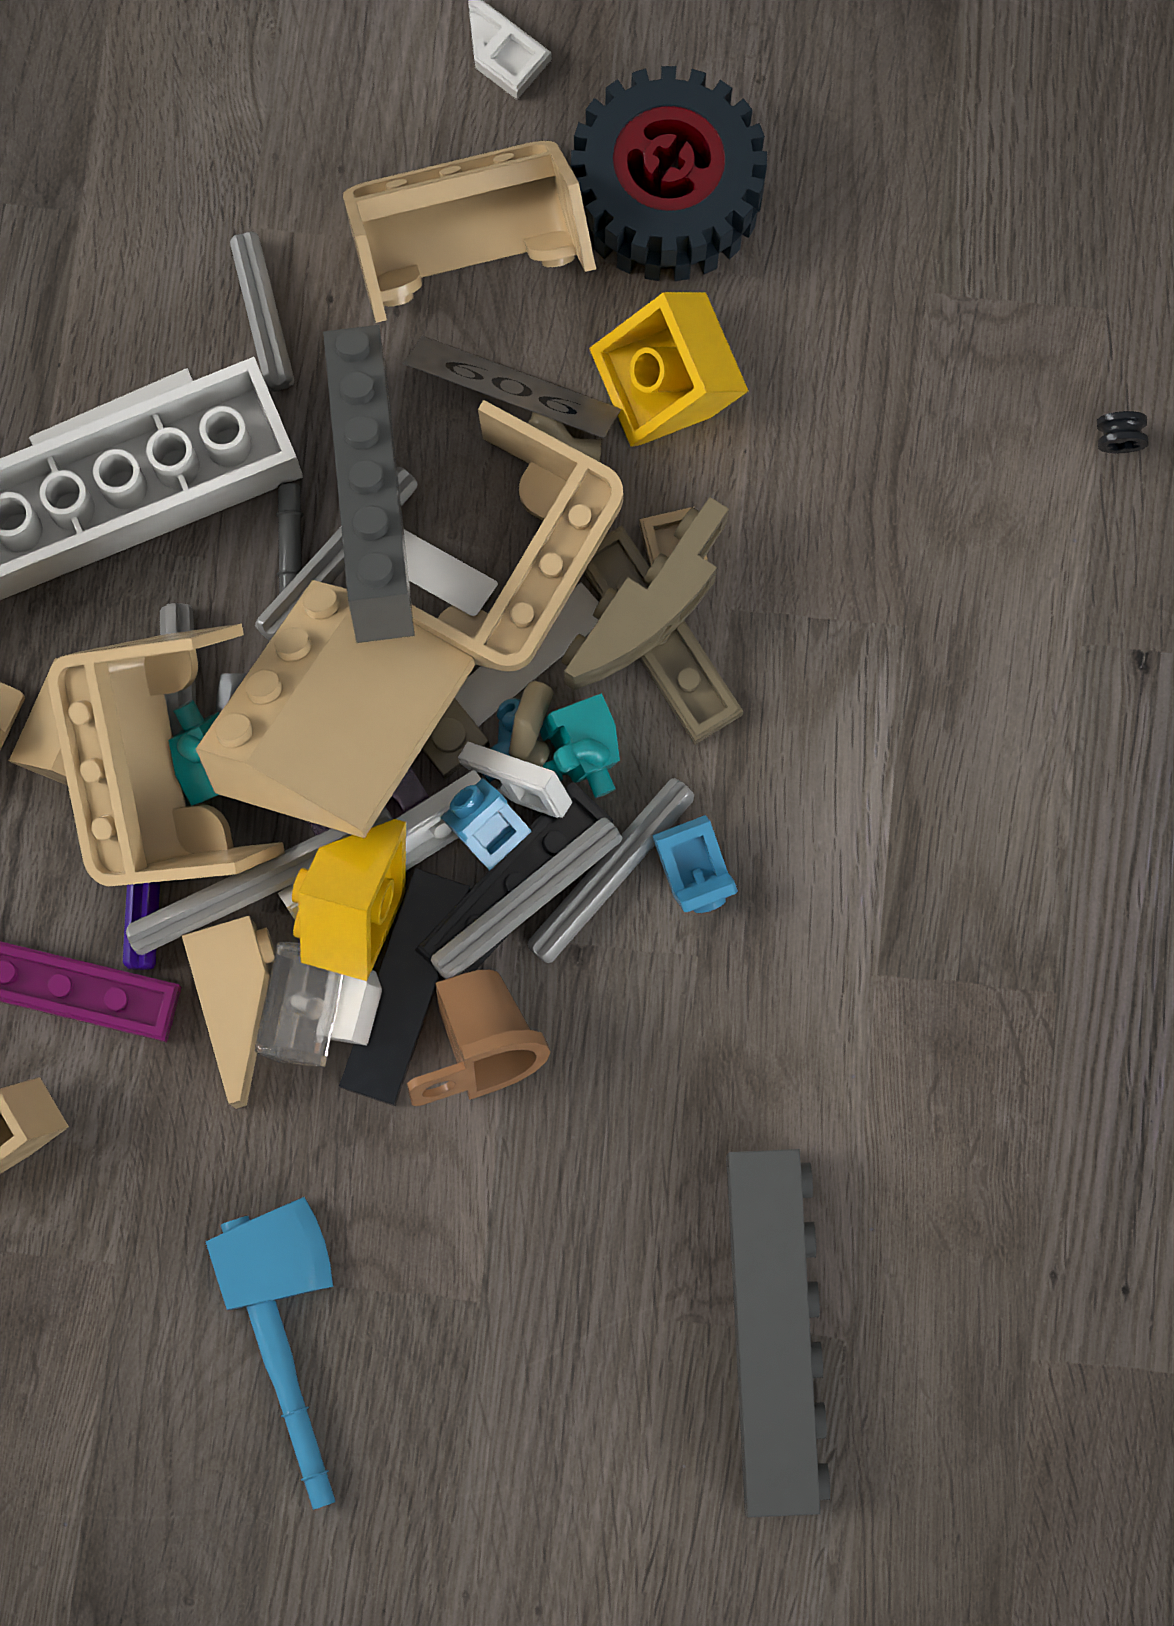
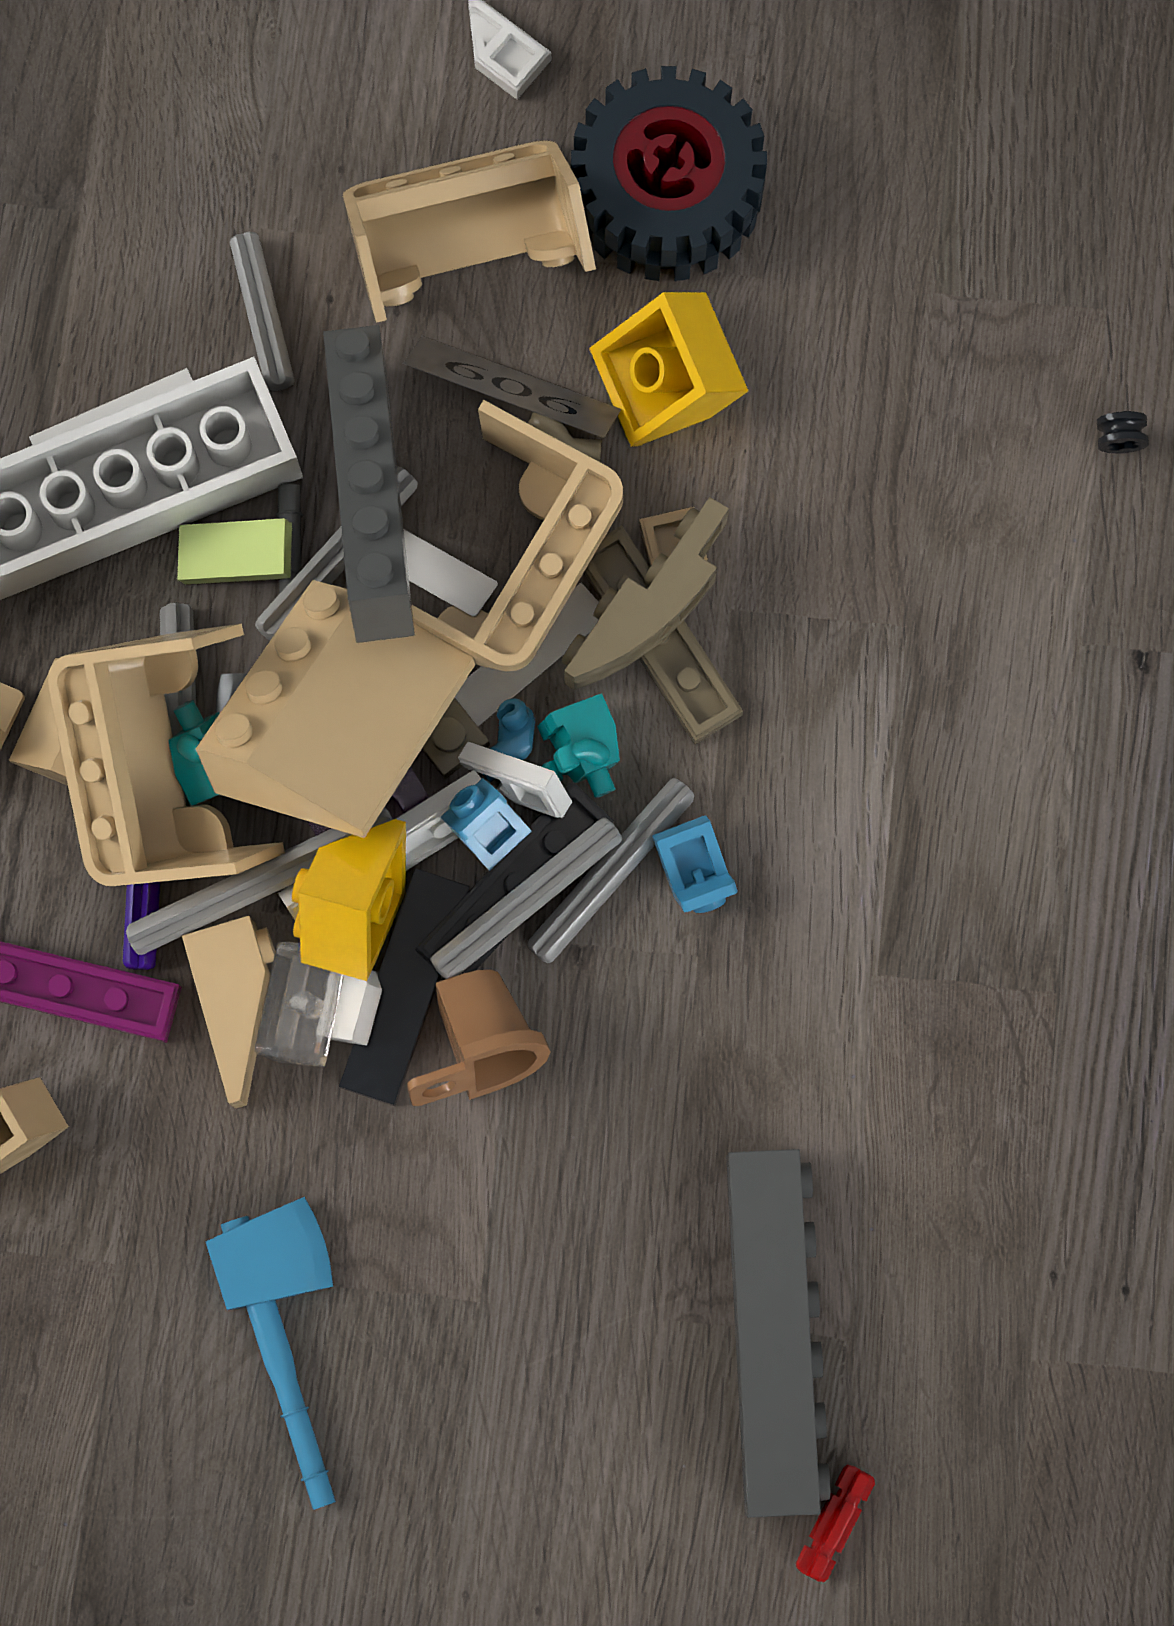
(234, 551): none -> yellowish green tile
(528, 724): dark tan arm -> none
(835, 1523): none -> red axle

